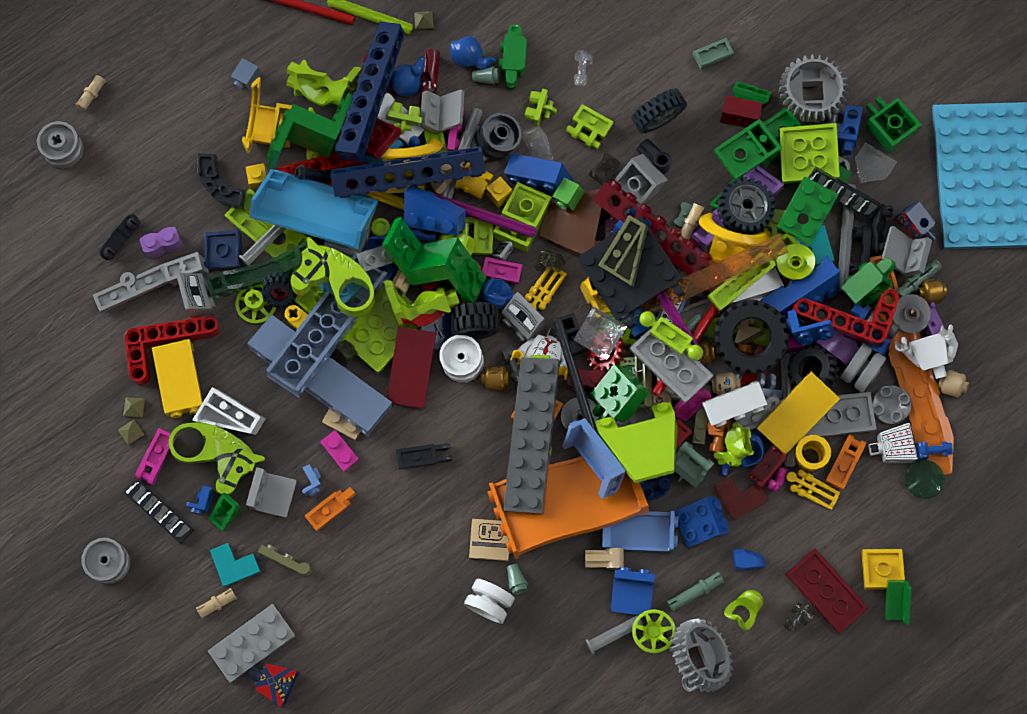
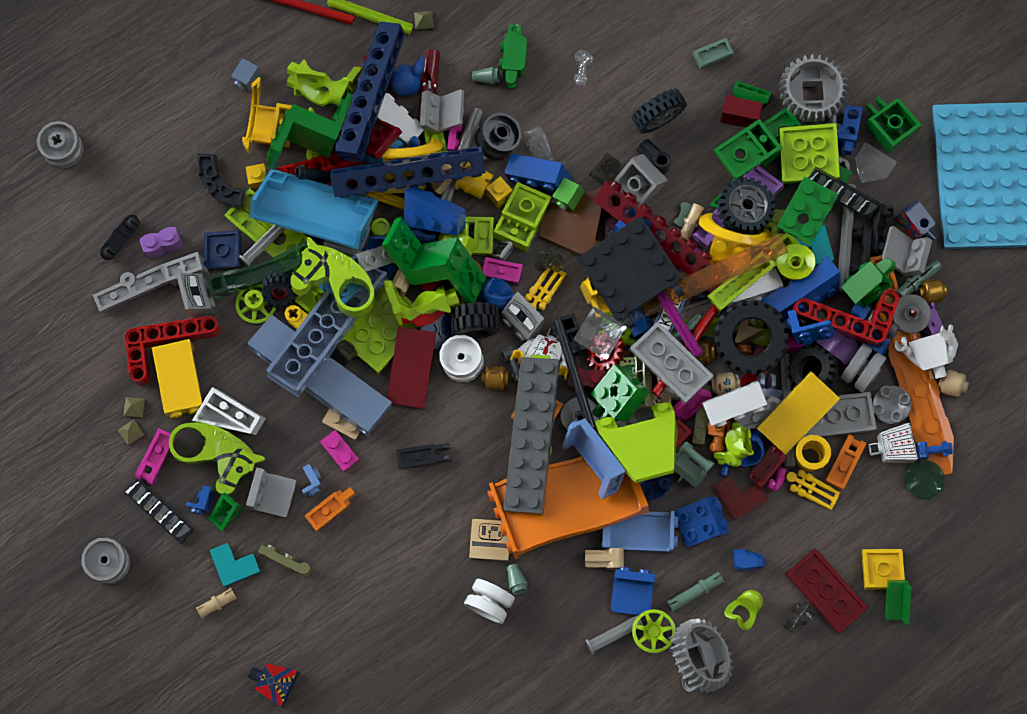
(90, 93): tan pin -> none
(251, 643): light grey plate -> none
(413, 116): lime hips -> none
(468, 53): blue hair -> none
(494, 219): magenta axle -> none
(536, 114): lime hips -> none
(592, 122): lime plate -> none
(625, 251): olive wedge -> none
(671, 335): lime plate -> none

